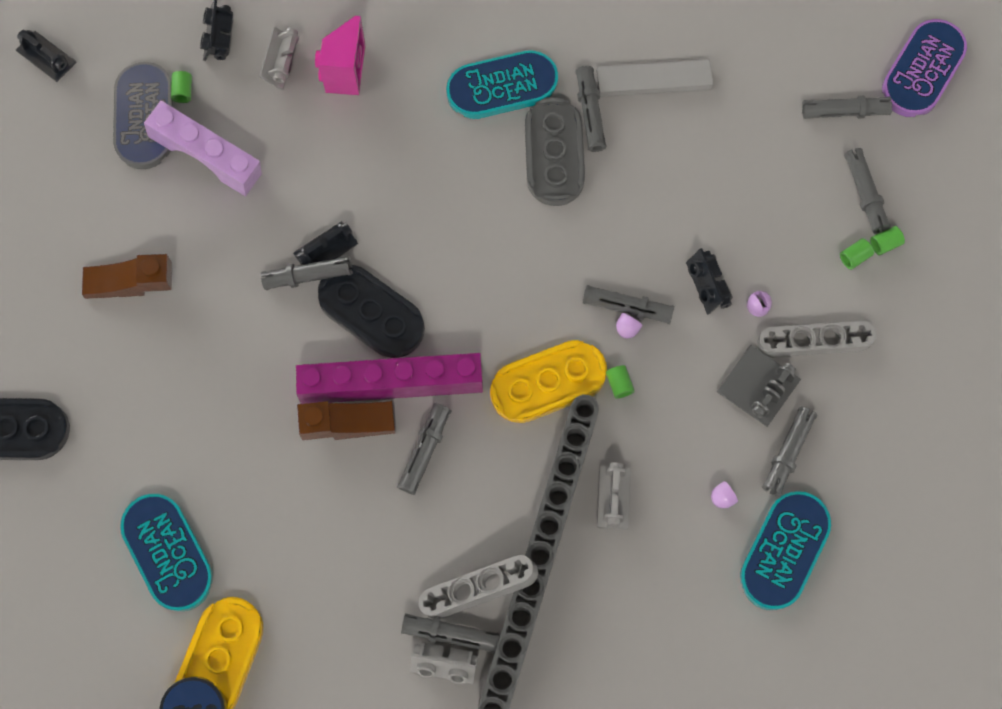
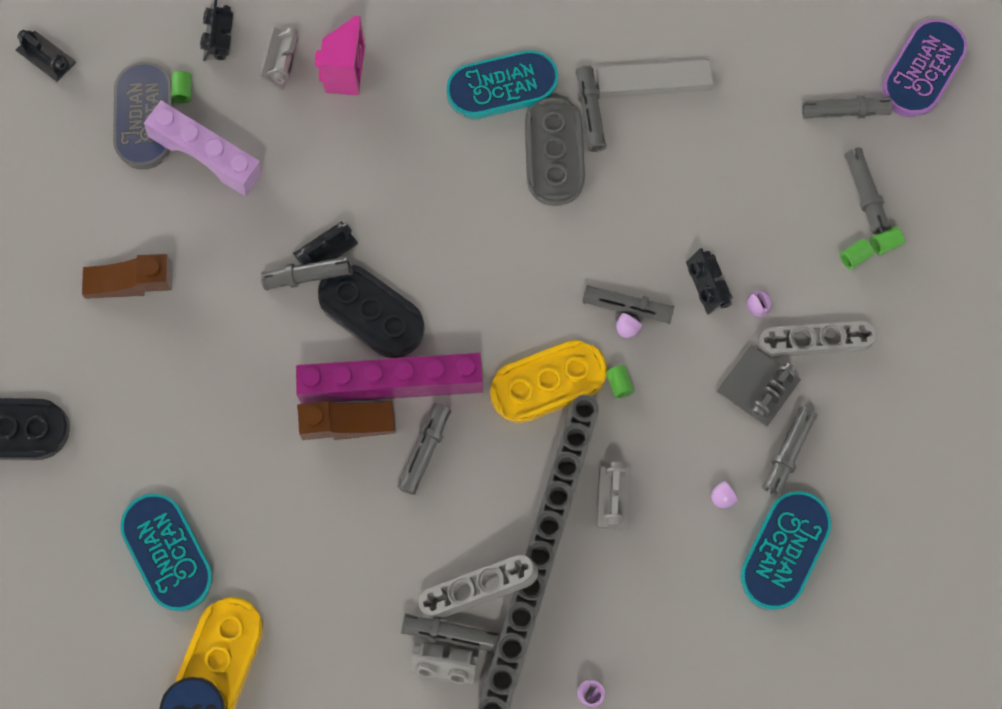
(595, 697): none -> lavender hinge

